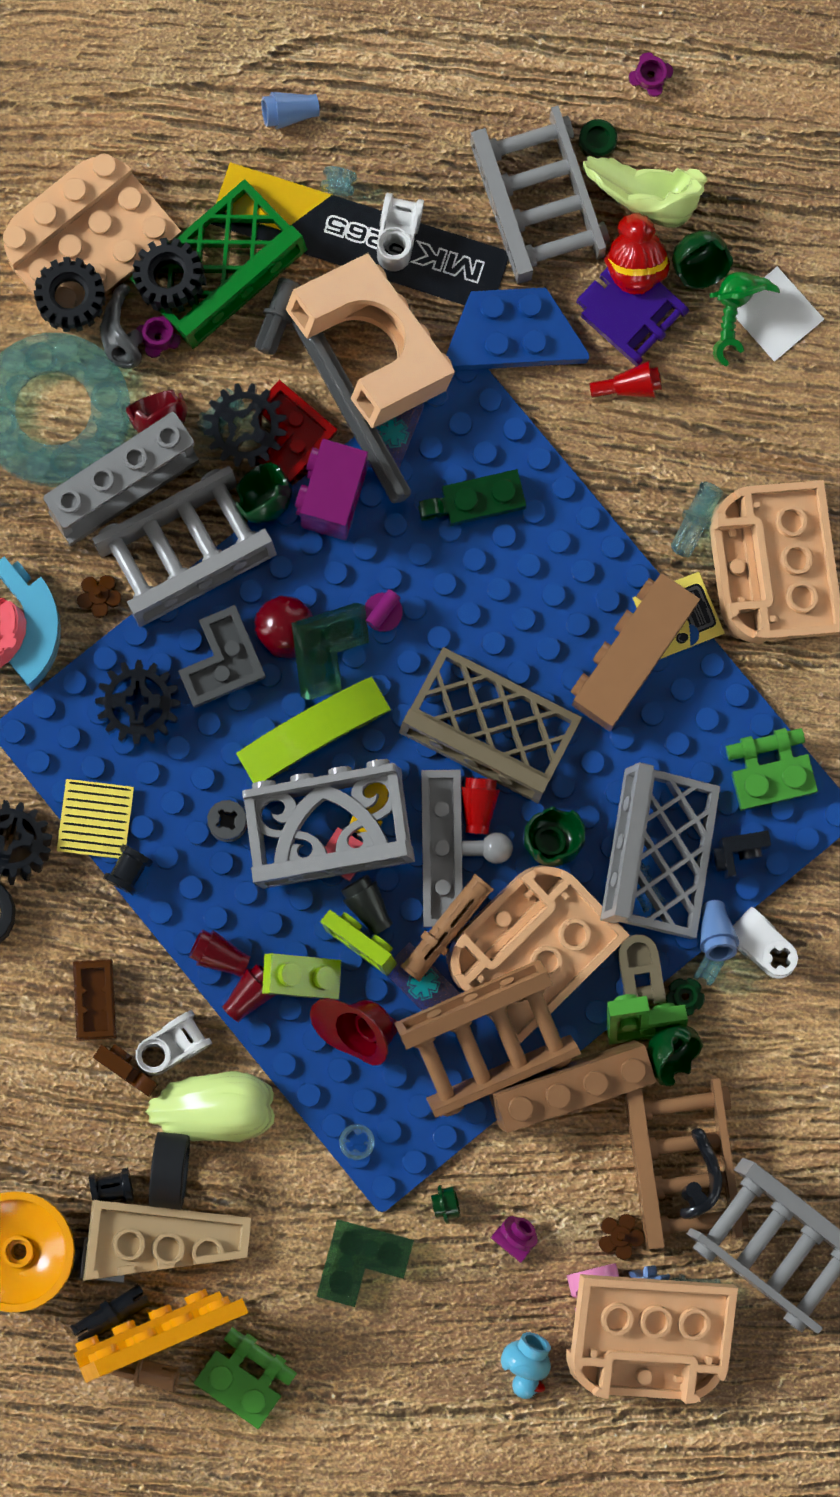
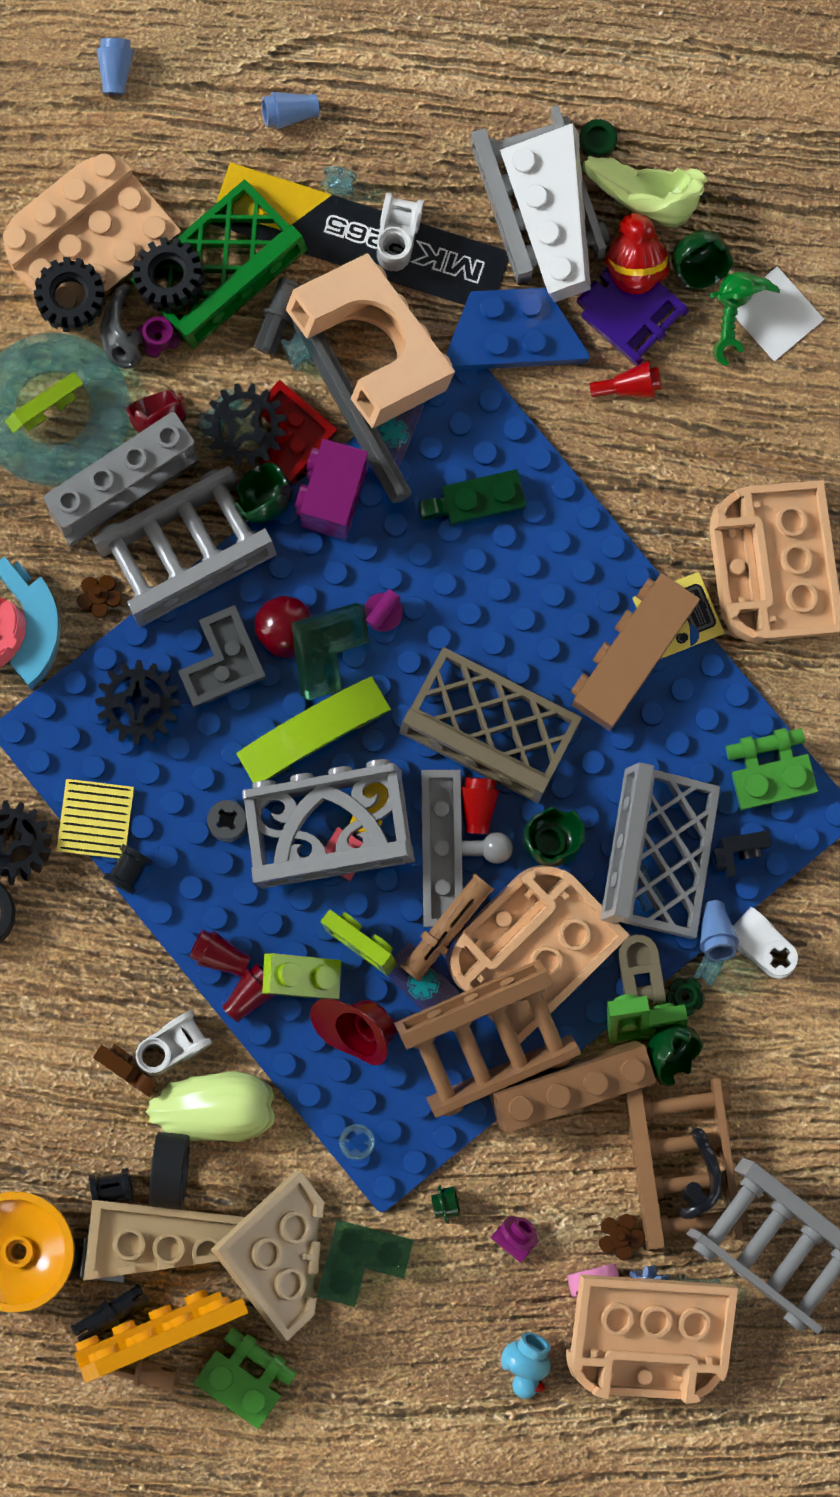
(32, 413): none -> lime plate
(94, 1000): reddish brown plate -> none
(114, 64): none -> medium blue cone
(278, 1254): none -> tan plate
(296, 351): none -> clear light blue bush
(367, 904): pearl dark grey cone -> none
(550, 198): none -> white wedge
(654, 64): magenta plate -> none
(696, 519): clear light blue axle -> none

